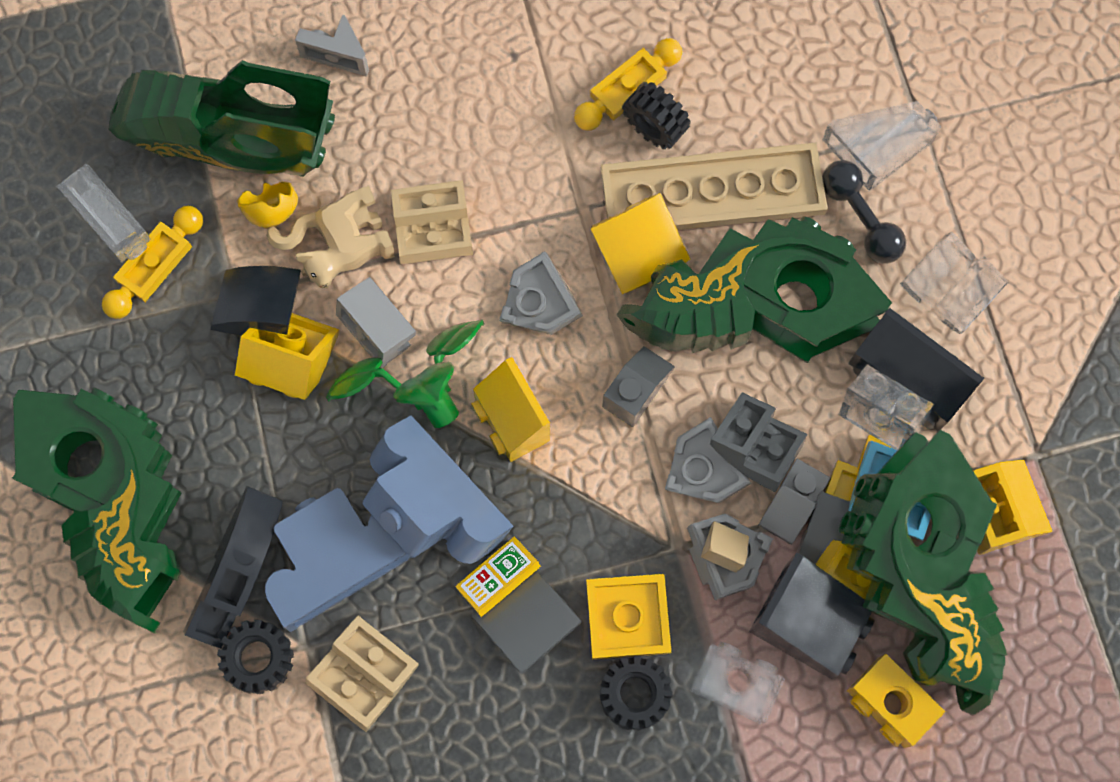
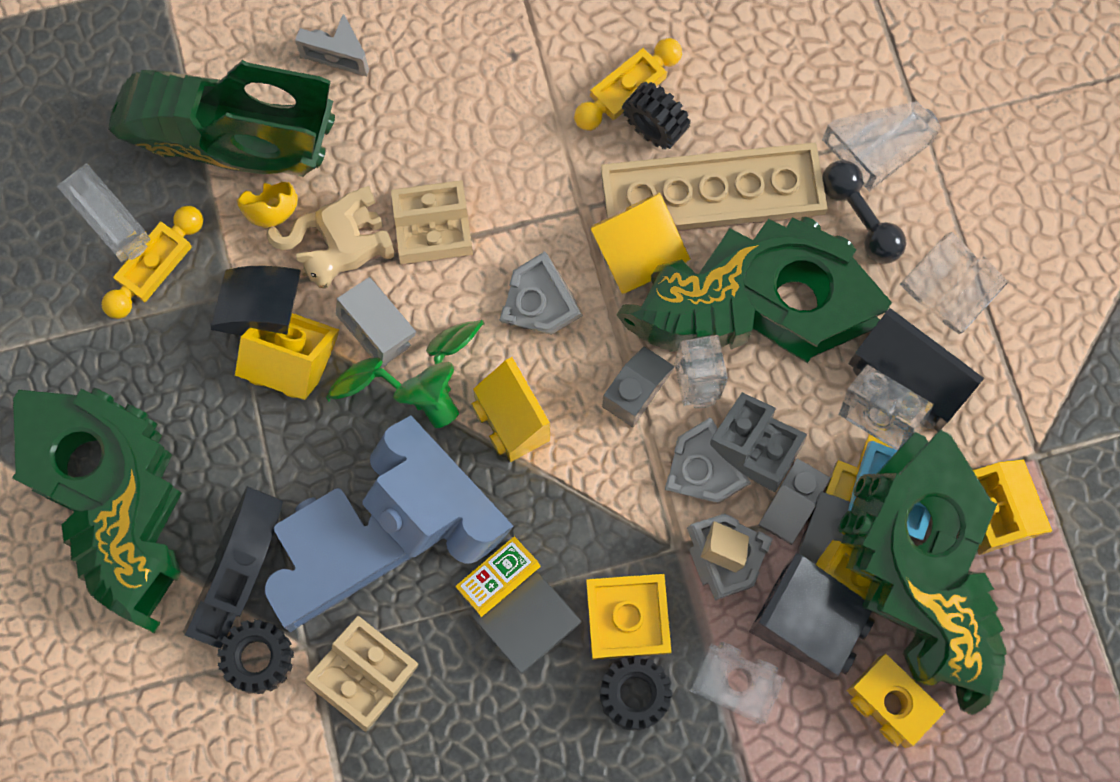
(700, 371): none -> clear brick

